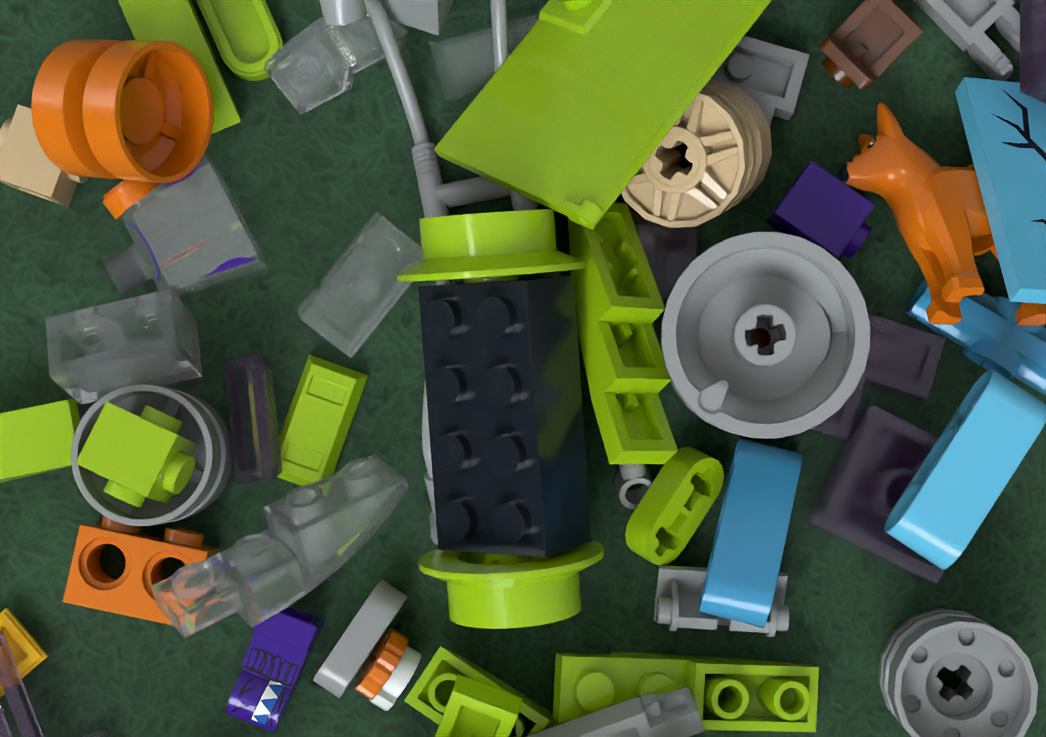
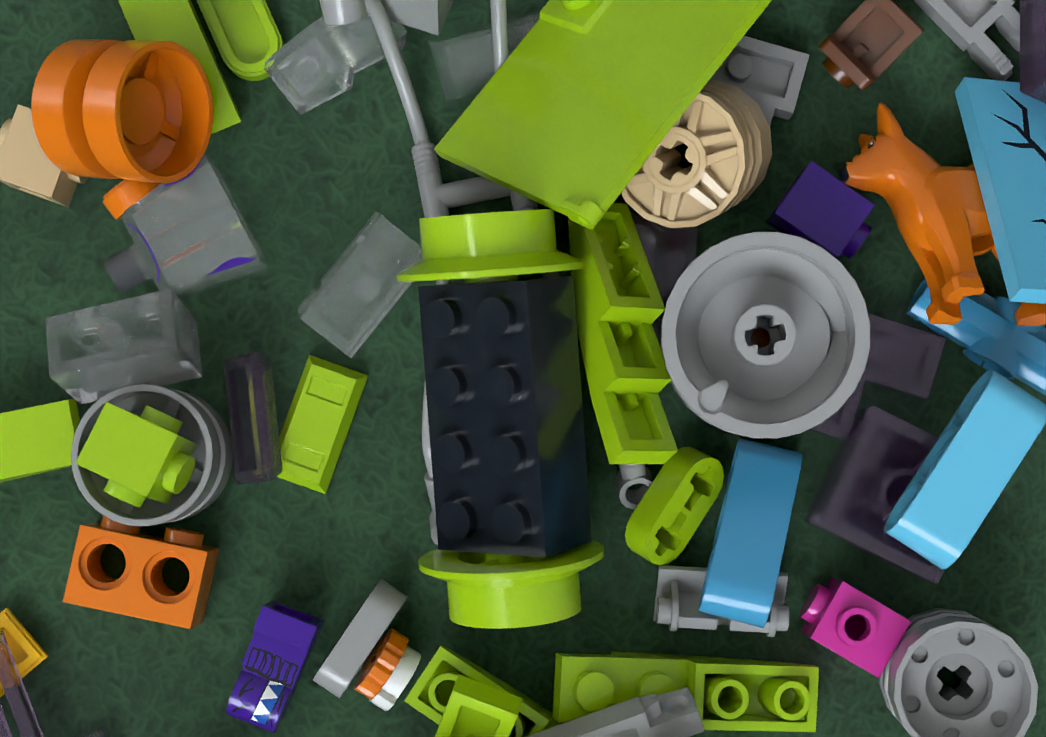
(306, 542): clear slope -> none
(853, 625): none -> dark pink brick

